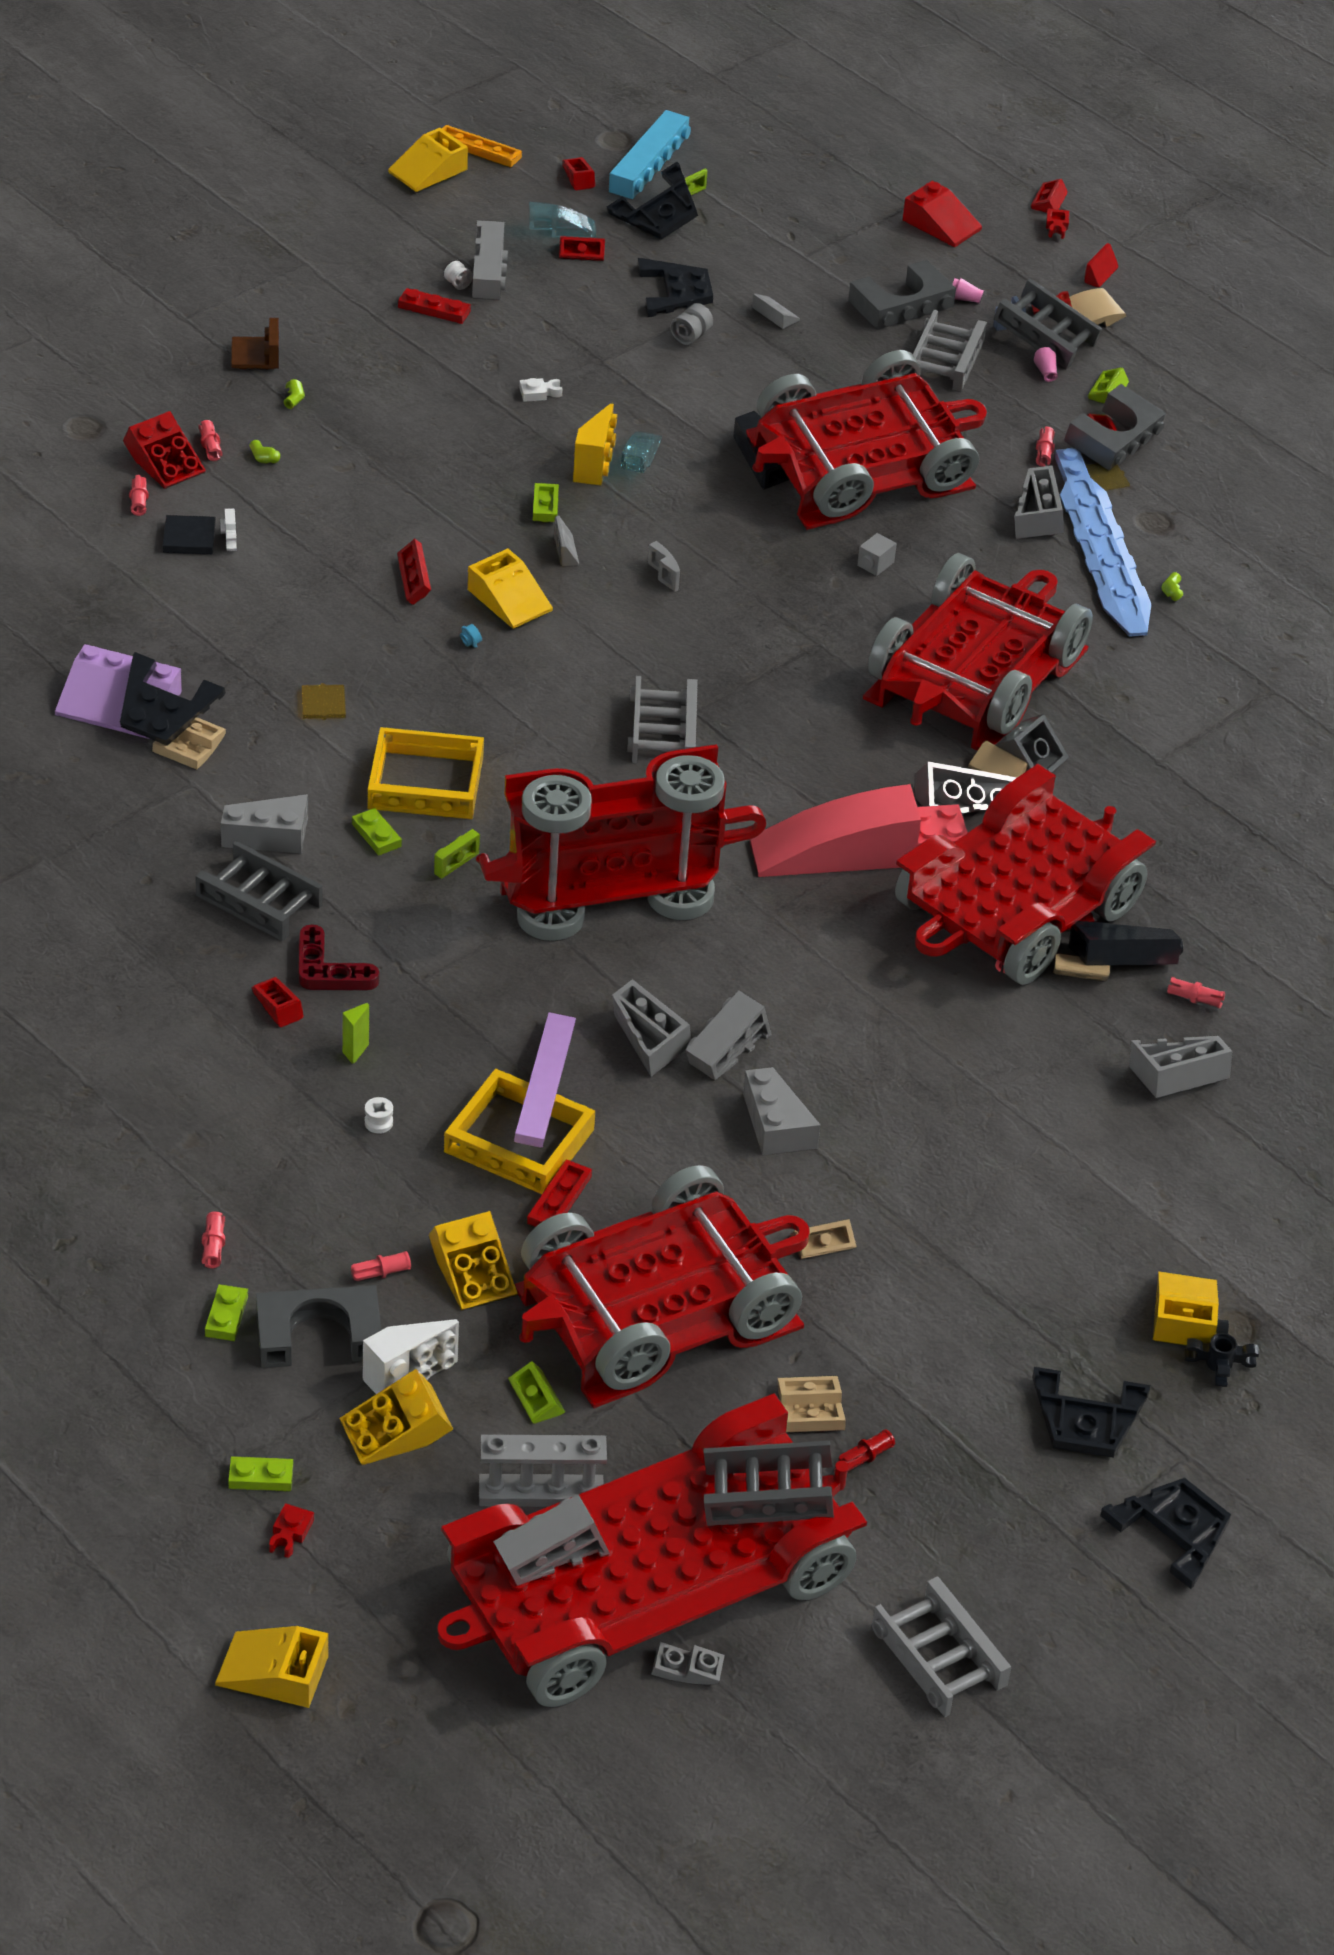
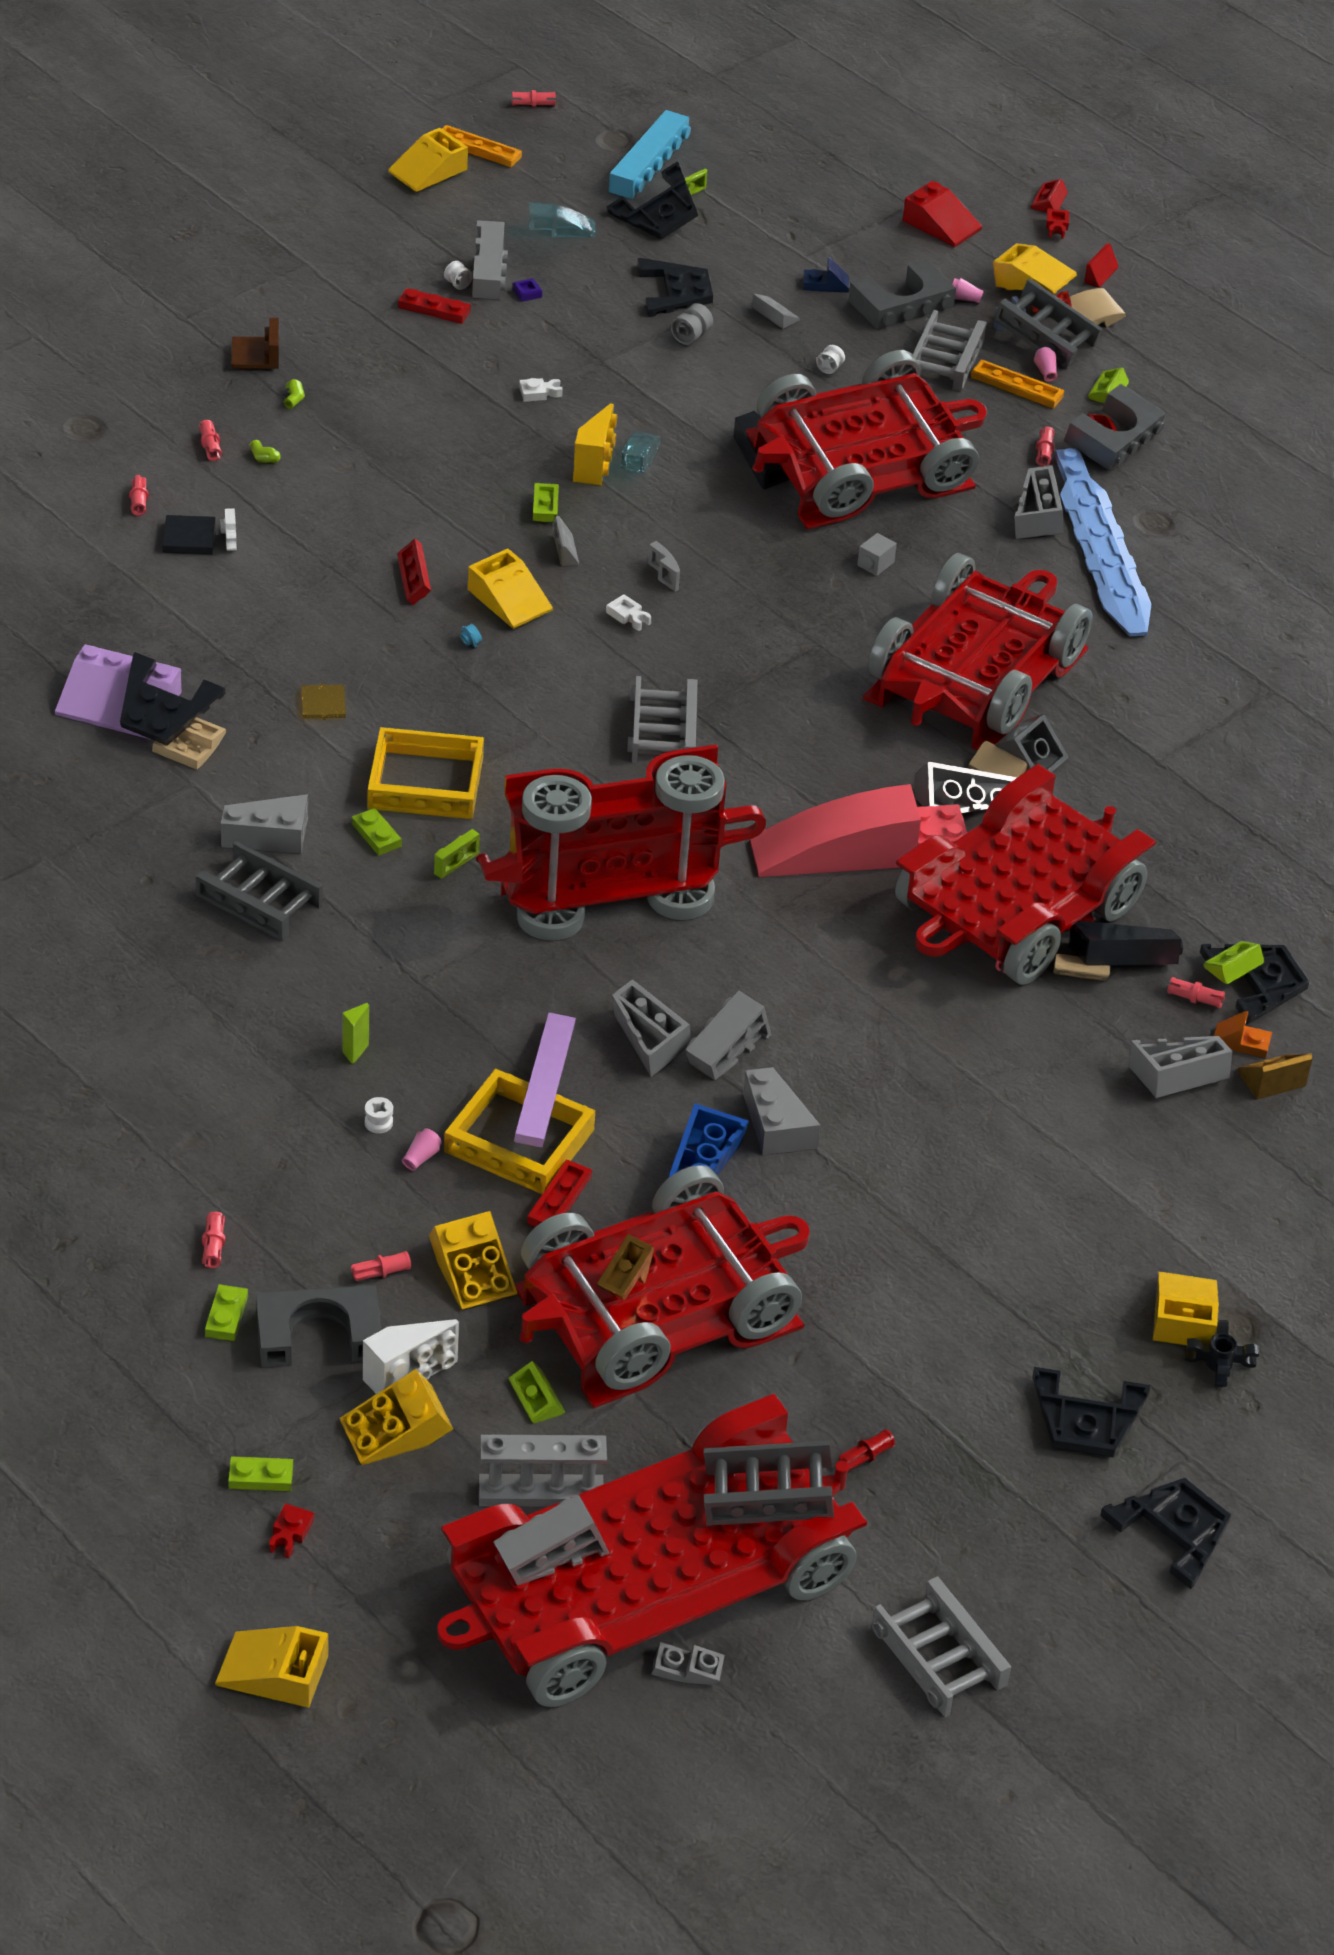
(163, 450): red slope -> none
(280, 1004): red slope -> none
(318, 968): dark red beam -> none
(421, 1149): none -> bright pink cone
(527, 290): none -> dark purple tile
(533, 98): none -> coral pin
(579, 173): red slope -> none
(582, 248): red slope -> none
(627, 610): none -> white plate
(627, 1267): none -> pearl gold slope
(709, 1139): none -> blue wedge
(812, 1403): tan slope -> none
(828, 1239): tan slope -> none
(830, 359): none -> white wheel
(831, 280): none -> dark blue slope
(1017, 384): none -> light orange tile
(1029, 261): none -> yellow slope
(1106, 478): clear yellow piece -> none
(1171, 587): lime arm -> none
(1235, 961): none -> lime slope
(1243, 1038): none -> orange slope
(1272, 981): none -> black wing
(1276, 1074): none -> pearl gold slope

